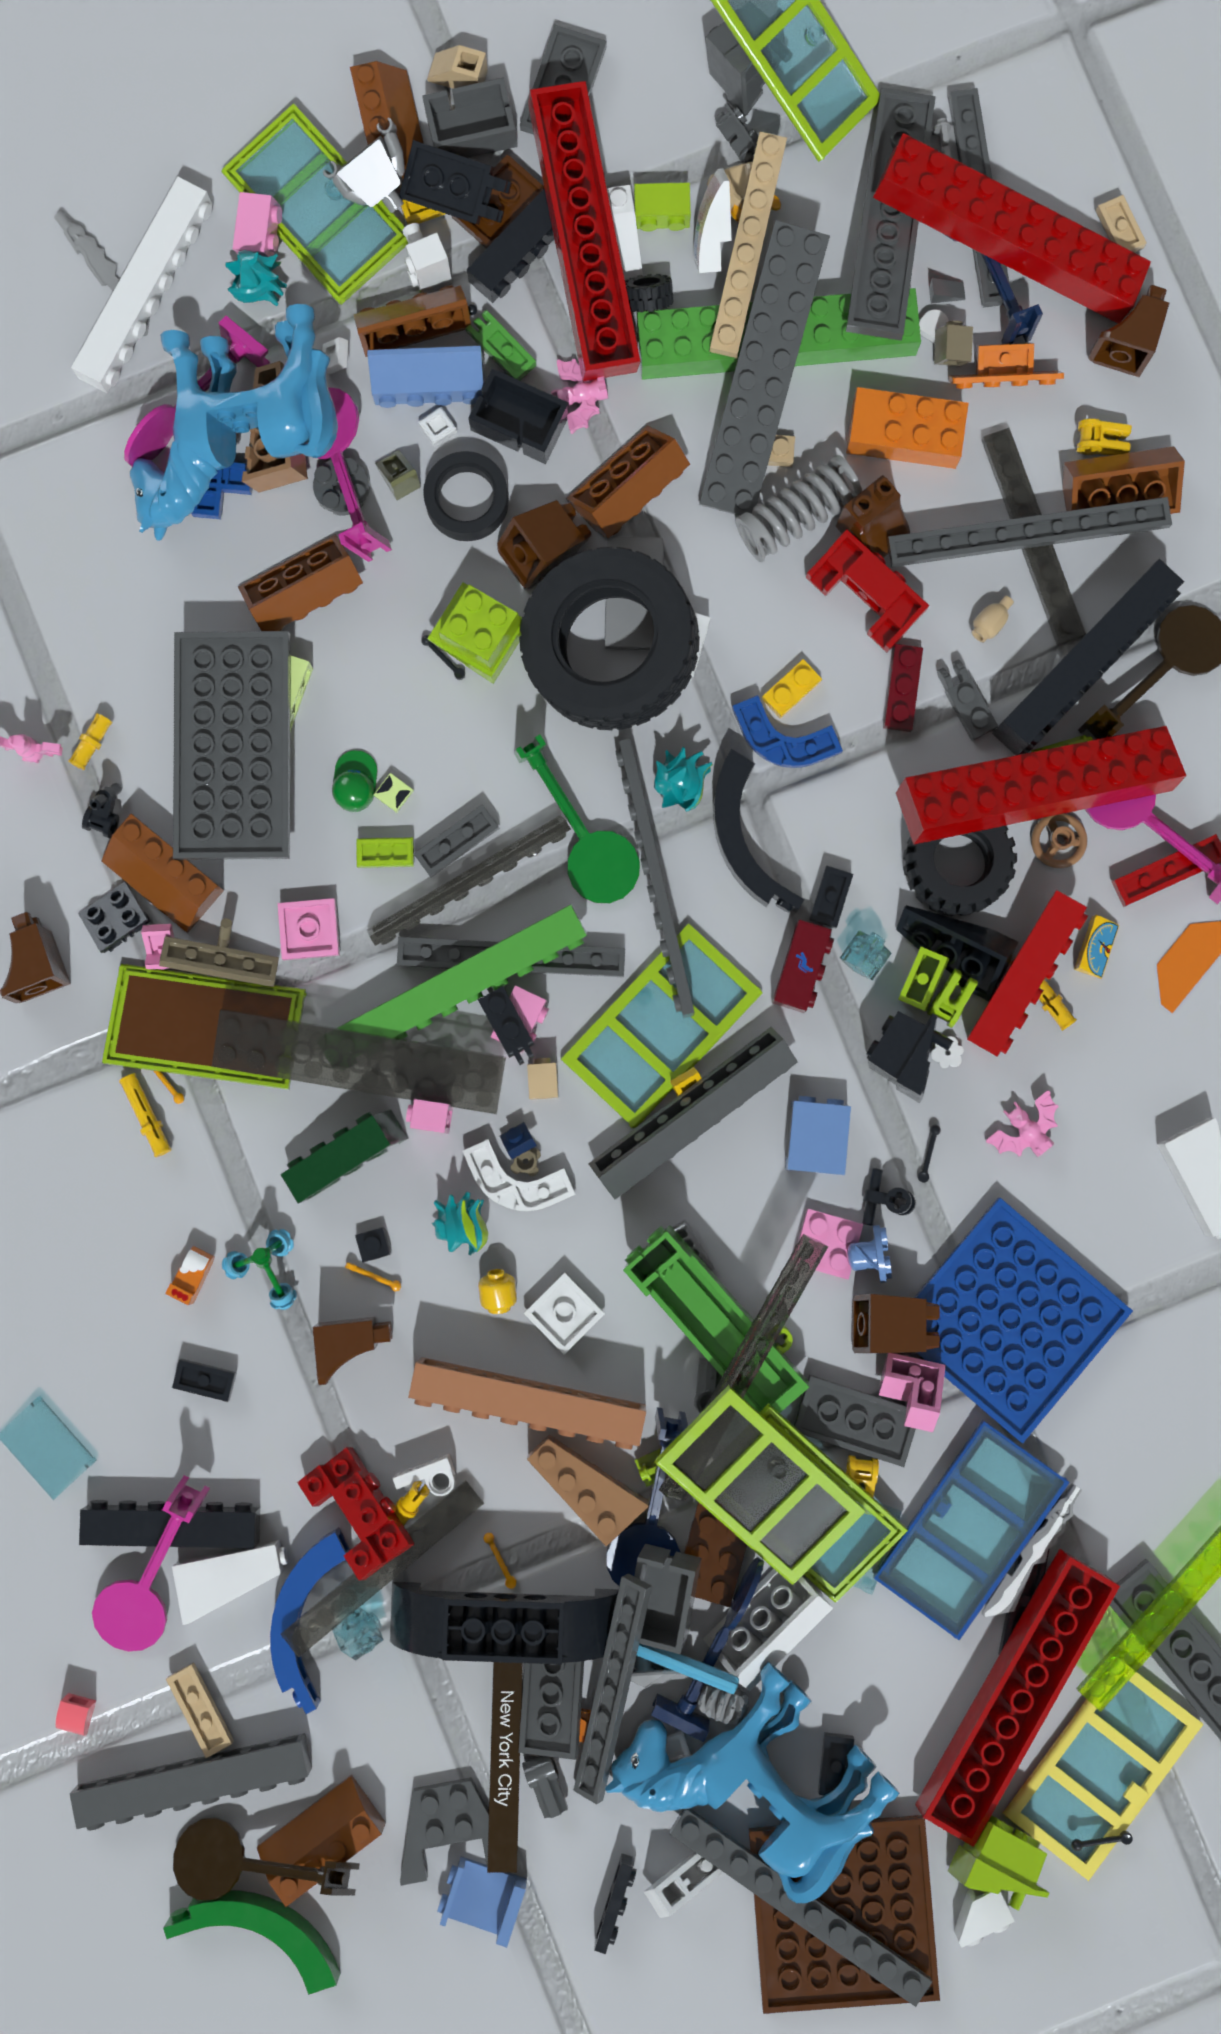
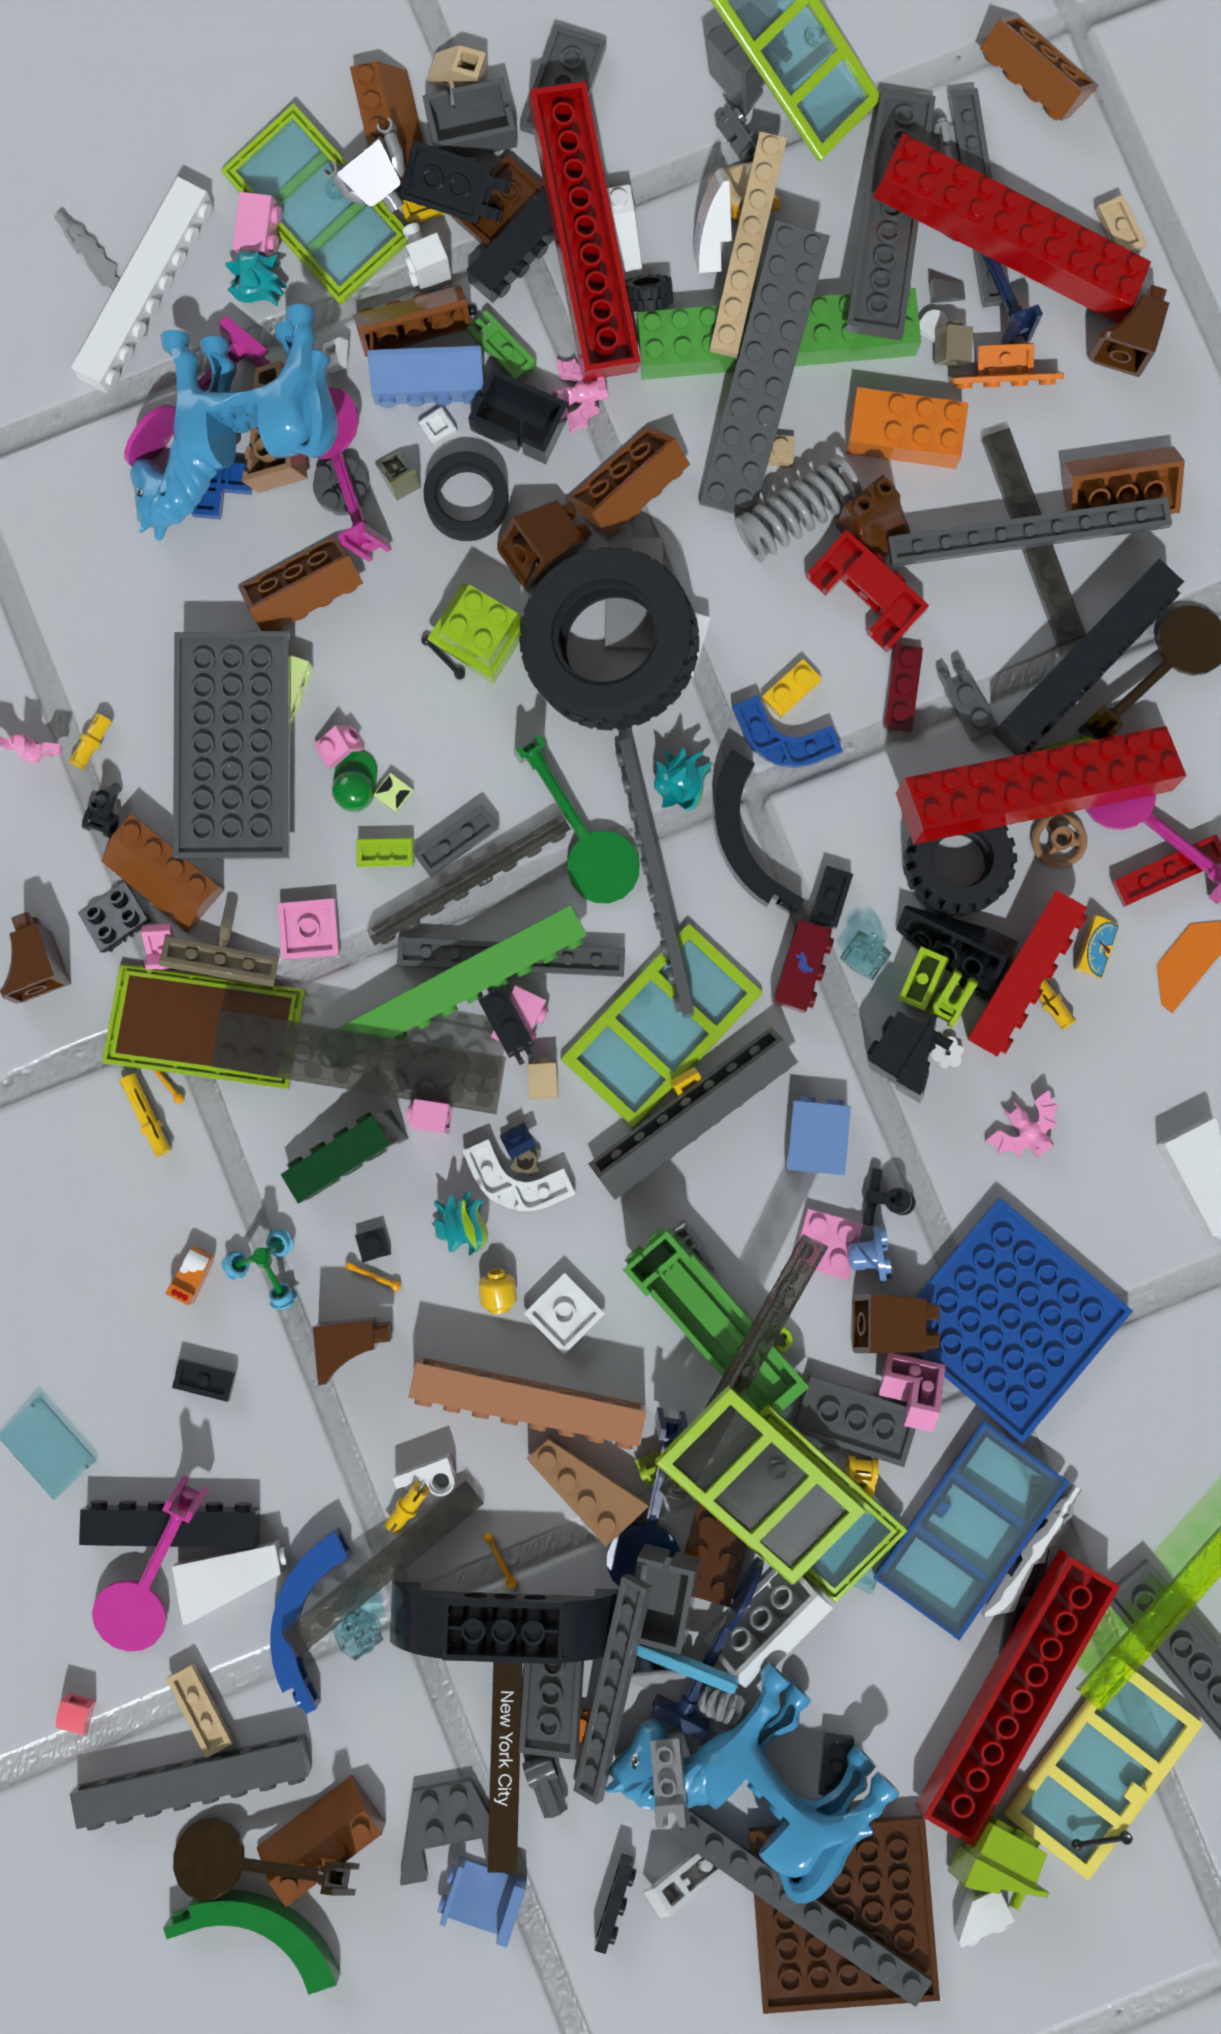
(338, 744): none -> bright pink bracket
(364, 1507): red bracket -> none
(662, 206): lime brick -> none
(669, 1782): none -> light grey plate
(707, 1381): dark grey piece -> none
(923, 1176): black hinge -> none
(991, 620): tan plant -> none
(1037, 67): none -> dark orange slope
(1094, 434): yellow piece -> none

